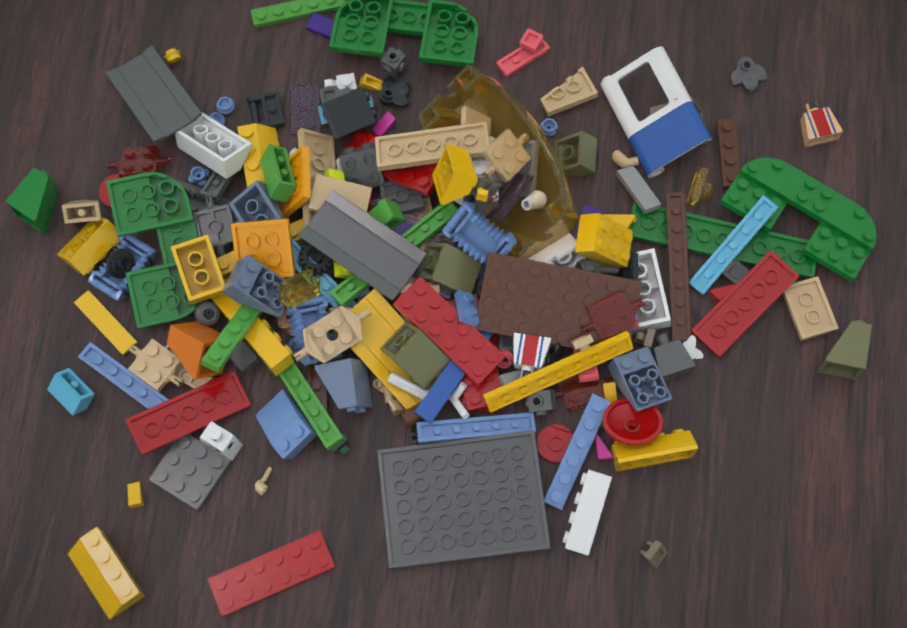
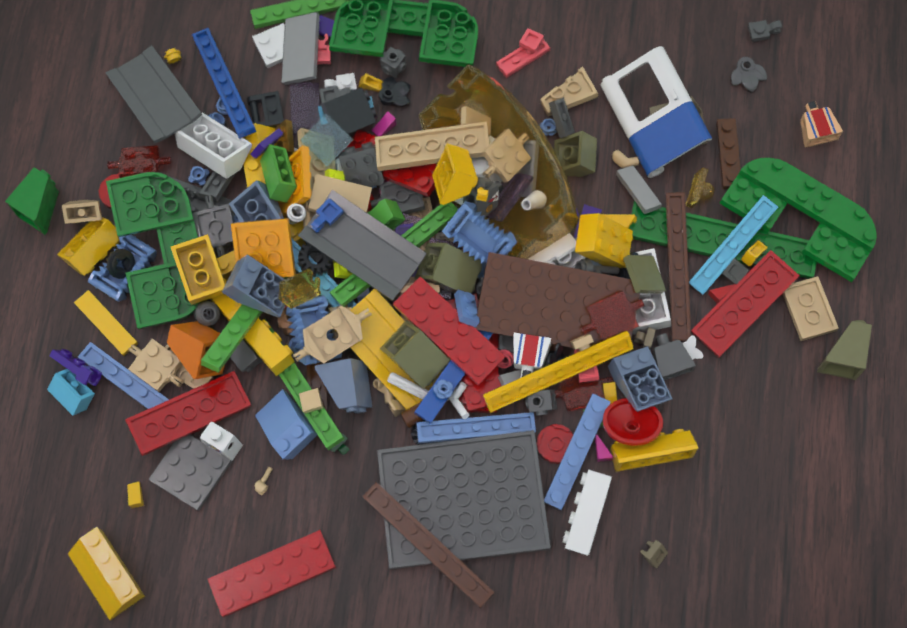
(83, 373): none -> dark purple plate
(224, 84): none -> blue tile
(262, 146): none -> dark purple tile
(271, 45): none -> white wing
(286, 140): none -> pearl gold plate
(297, 210): none -> white cone
(300, 48): none -> light grey tile
(311, 400): none -> tan tile
(324, 54): none -> coral plate
(326, 139): none -> clear light blue tile
(327, 213): none -> blue plate
(428, 545): none -> reddish brown plate
(438, 389): none -> medium blue plate
(561, 117): none -> dark grey plate
(644, 274): none -> olive tile
(753, 253): none -> yellow piece
(761, 31): none -> dark grey plate

